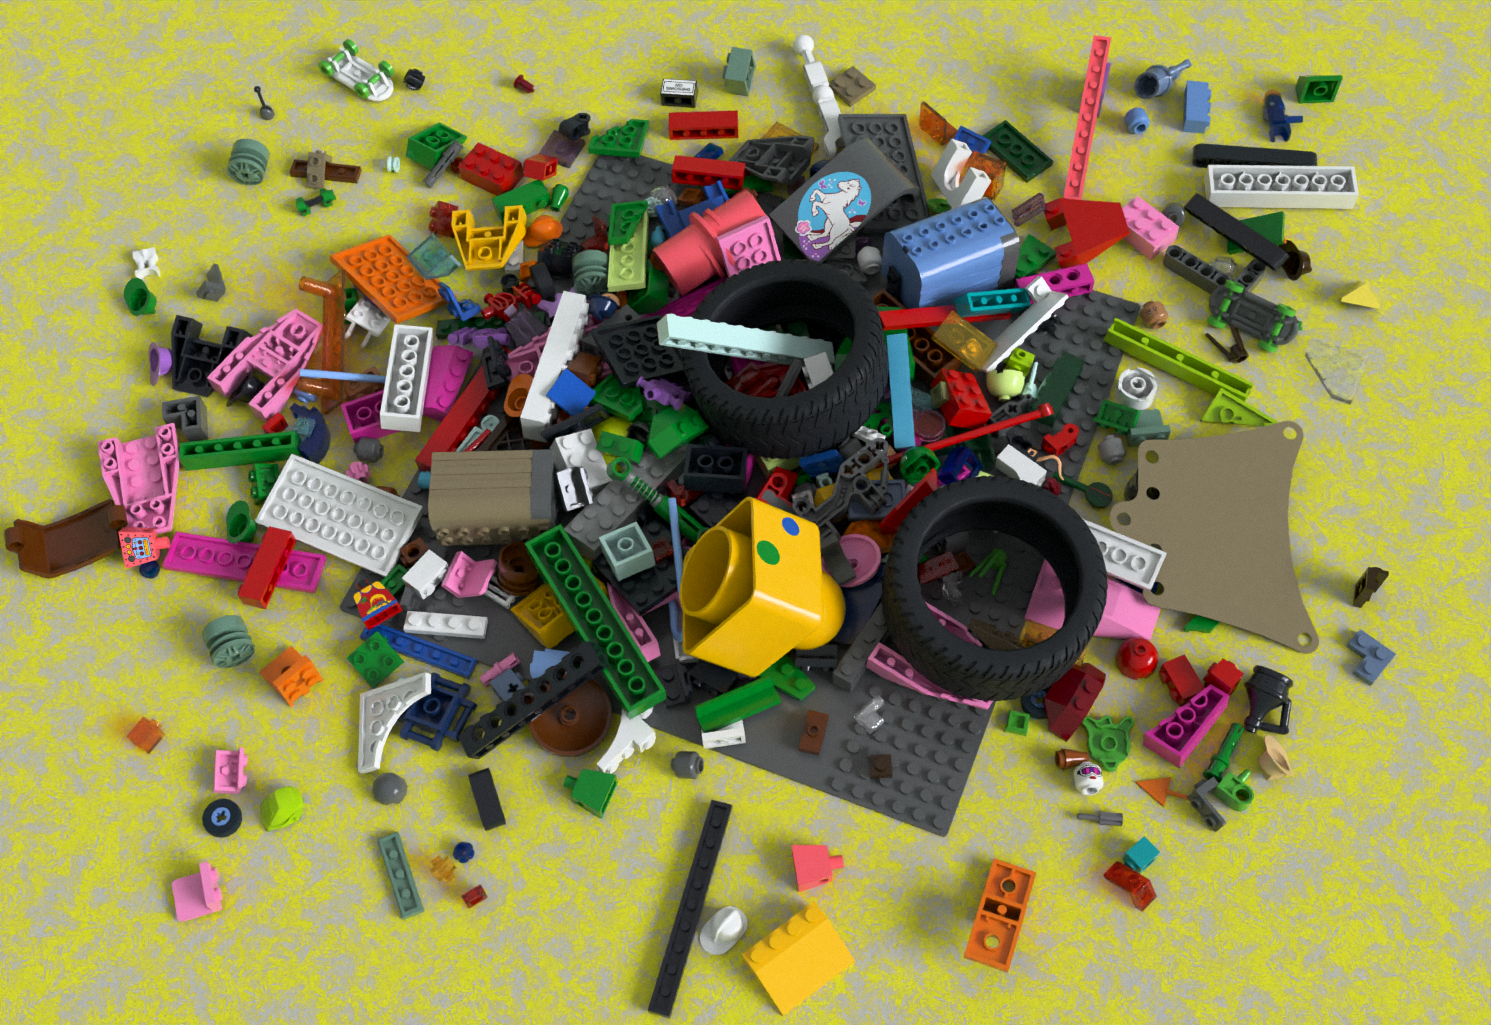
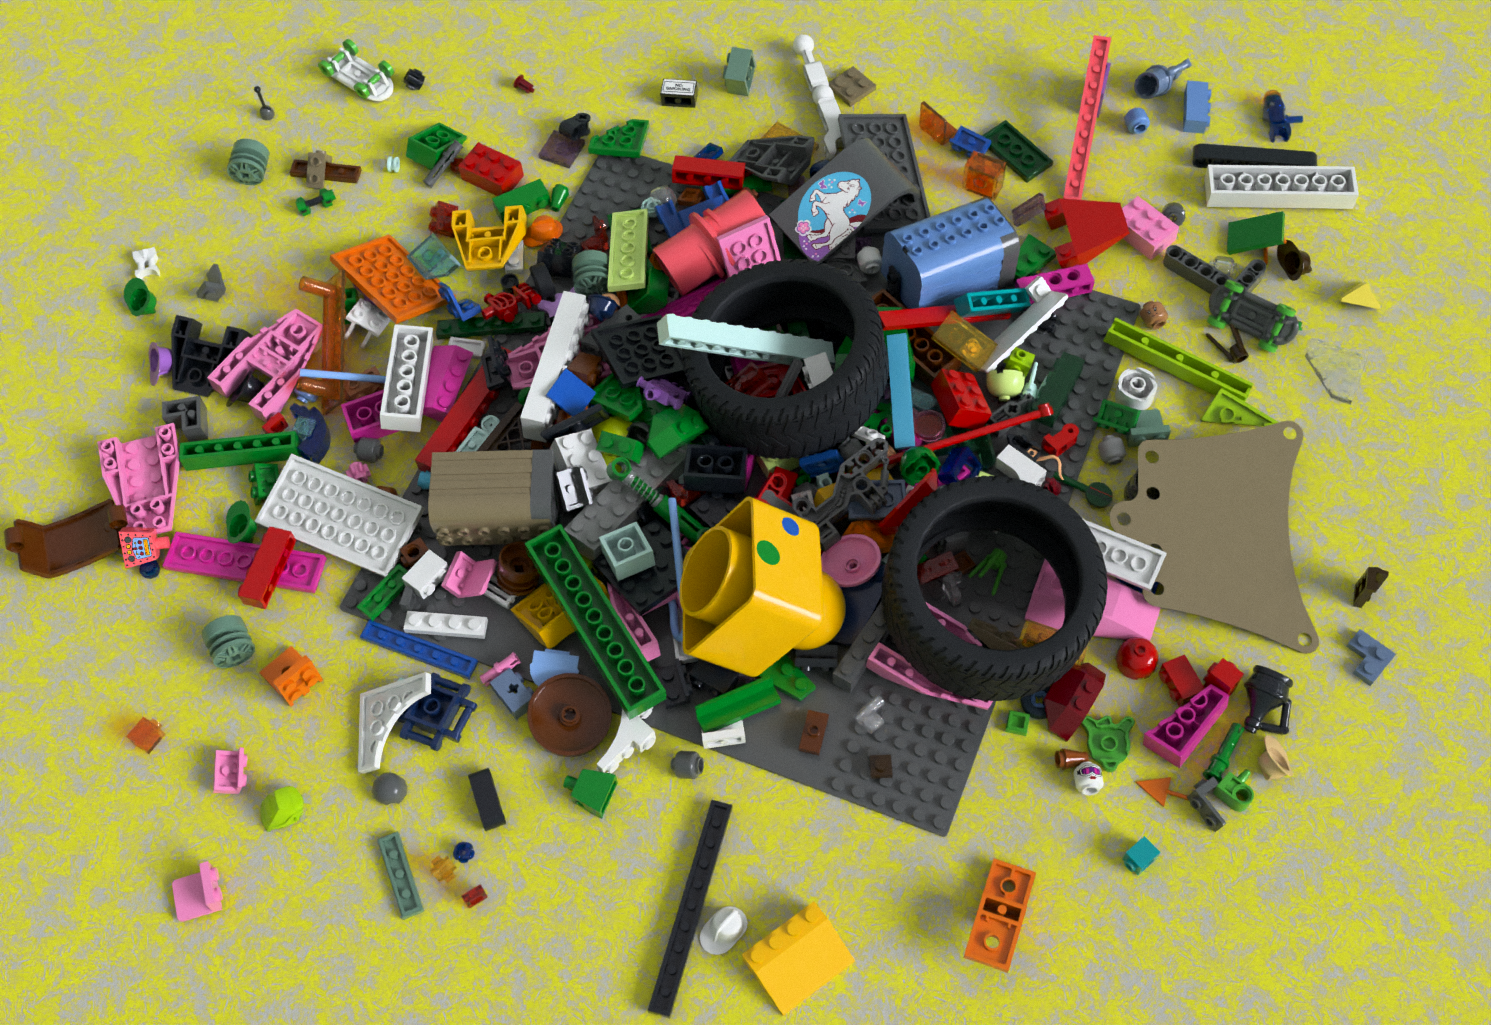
(224, 827): black bush -> none
(375, 603): torso -> none
(375, 659): green hinge -> none
(478, 337): medium lavender piece -> none
(478, 441): red piece -> none
(511, 723): black brick -> none
(517, 395): orange piece -> none
(523, 325): clear purple torso -> none
(524, 274): orange tile -> none
(540, 167): red brick -> none
(624, 220): green wing -> none
(657, 237): medium azure cylinder -> none
(661, 550): clear red tile -> none
(703, 125): red brick -> none
(814, 865): coral torso -> none
(836, 560): dark grey bracket -> none
(938, 205): bright green dish -> none
(939, 394): olive tile -> none
(948, 172): white arch -> none
(1104, 818): flat silver axle -> none
(1133, 883): clear red bracket -> none
(1201, 624): green tile -> none
(1236, 232): black beam -> none
(1317, 88): green slope -> none

